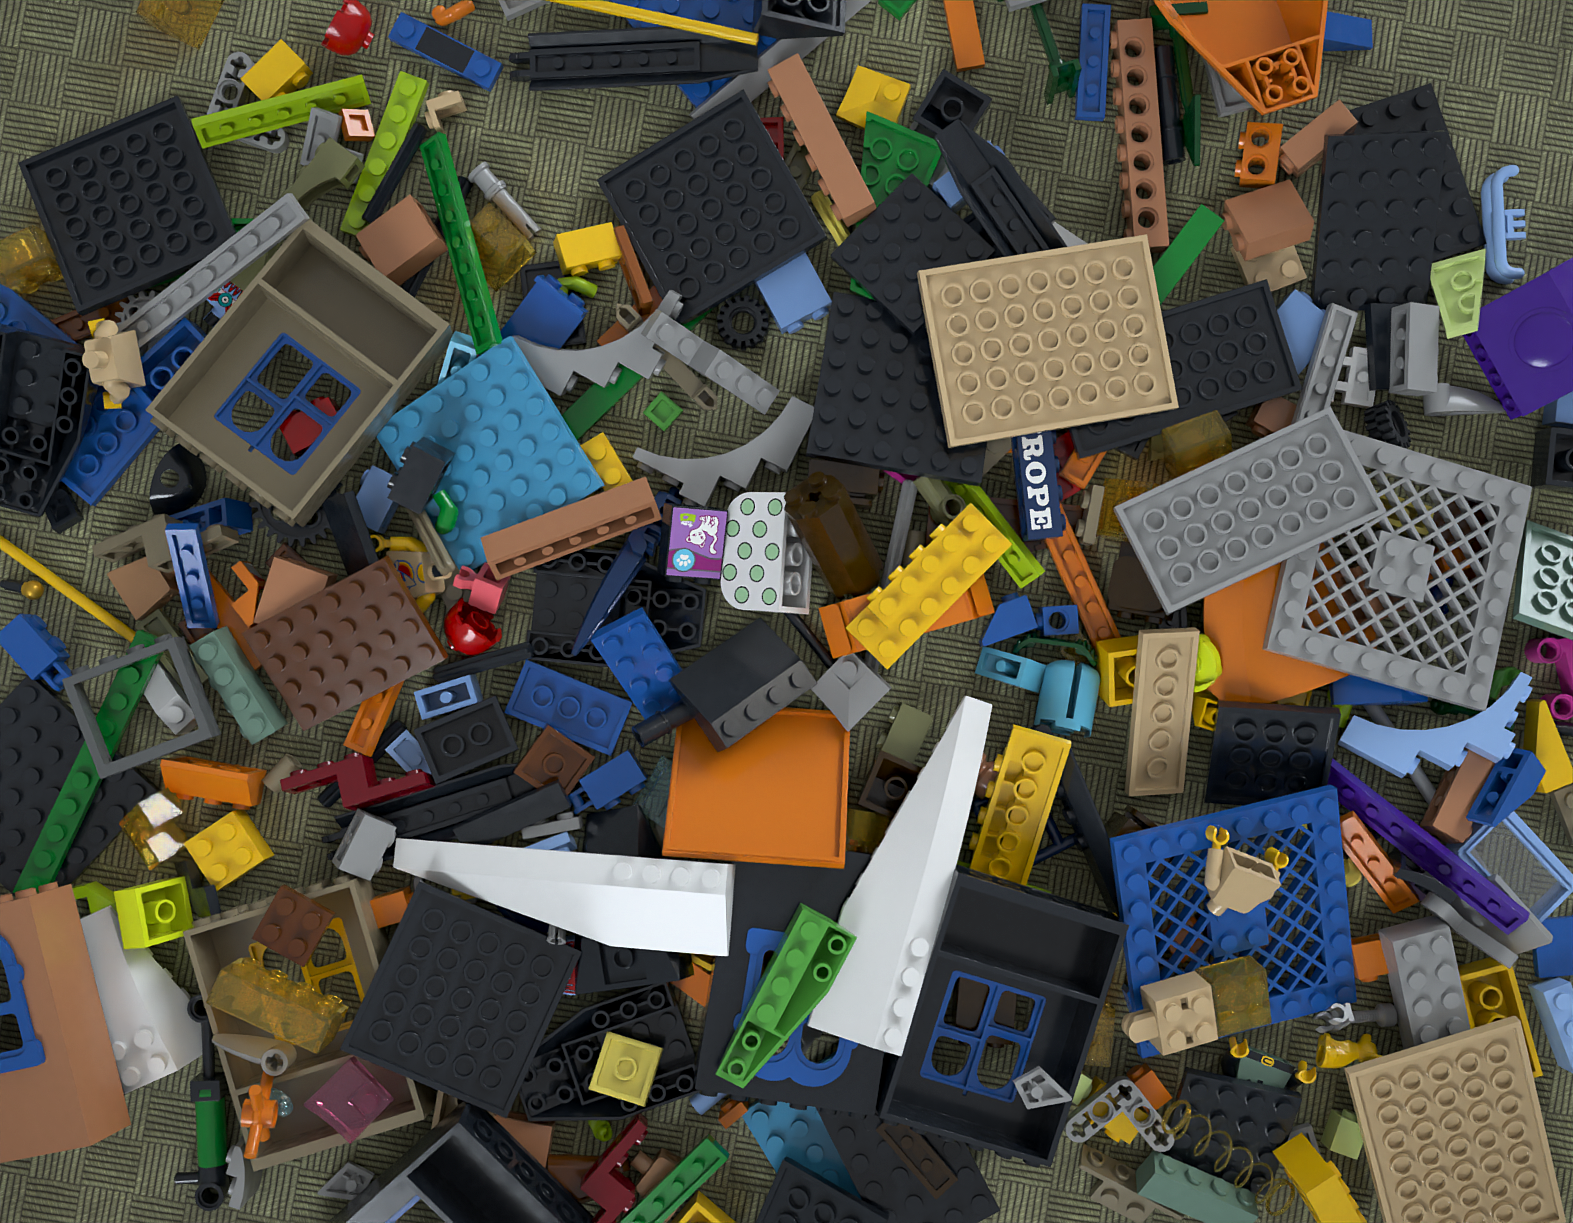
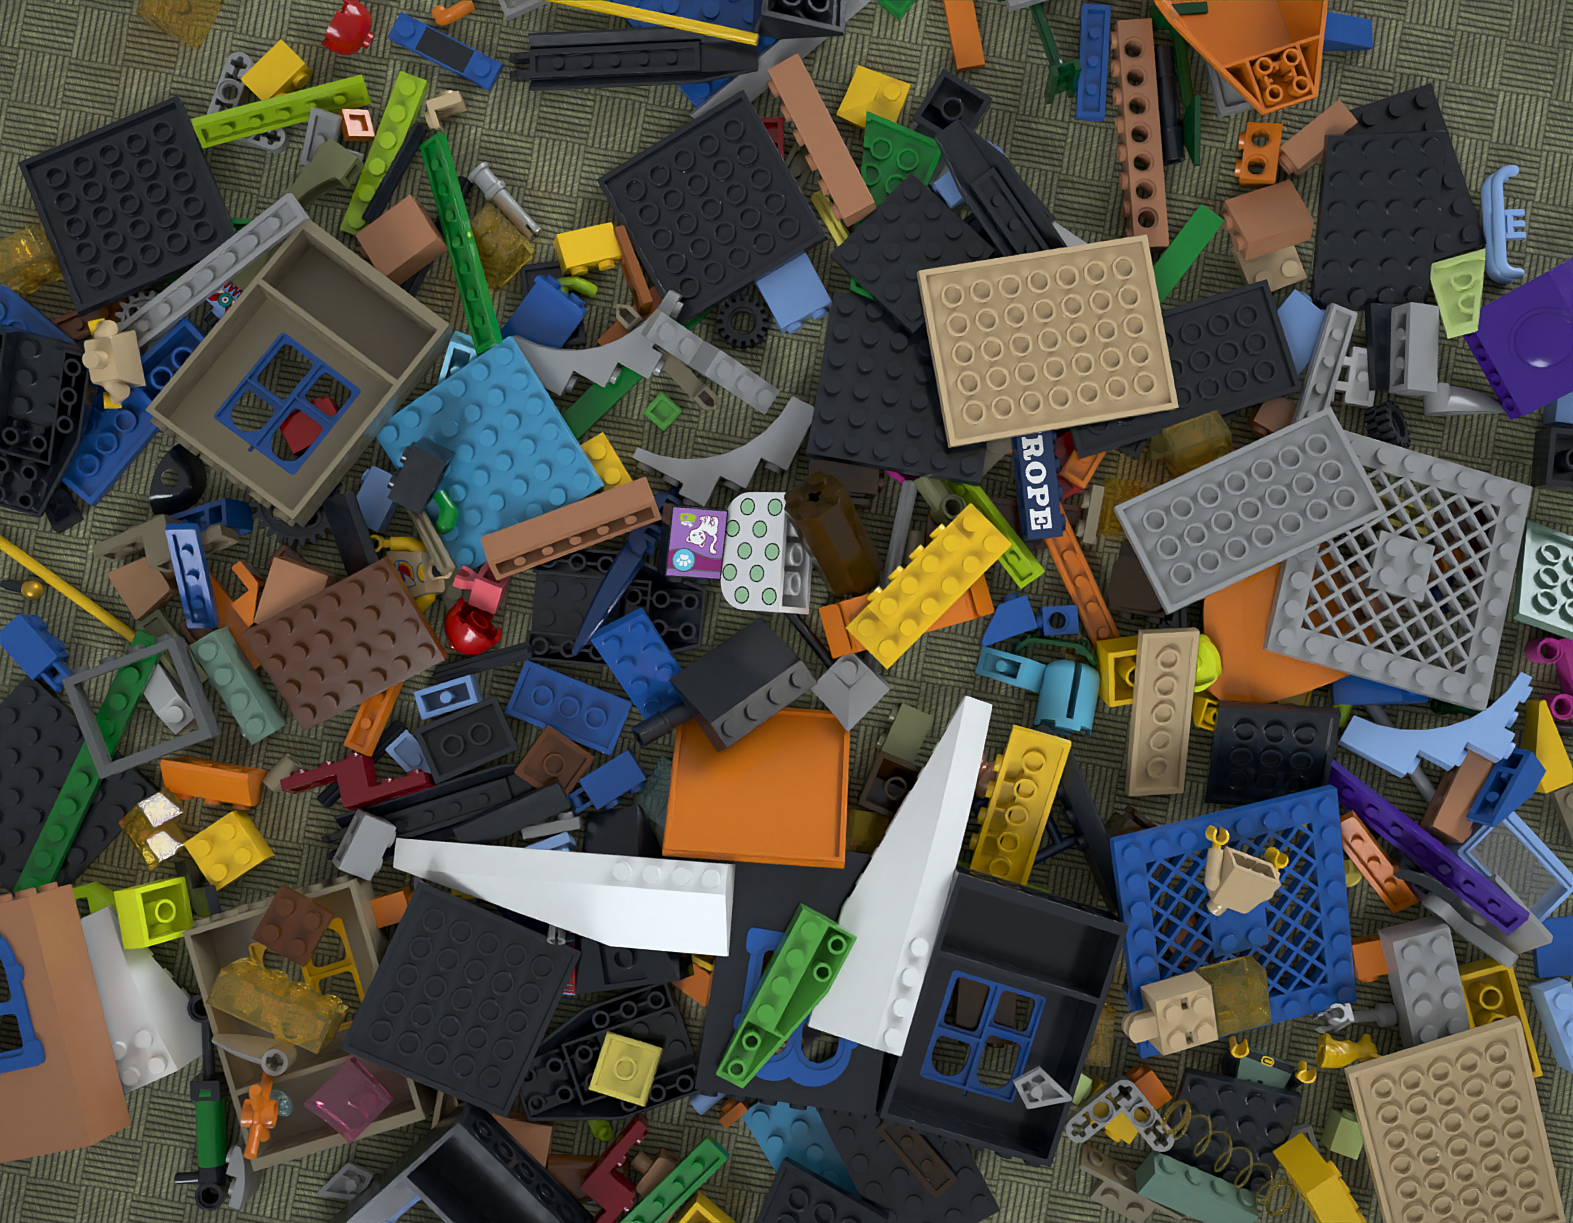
(1501, 678): bright green arm -> none

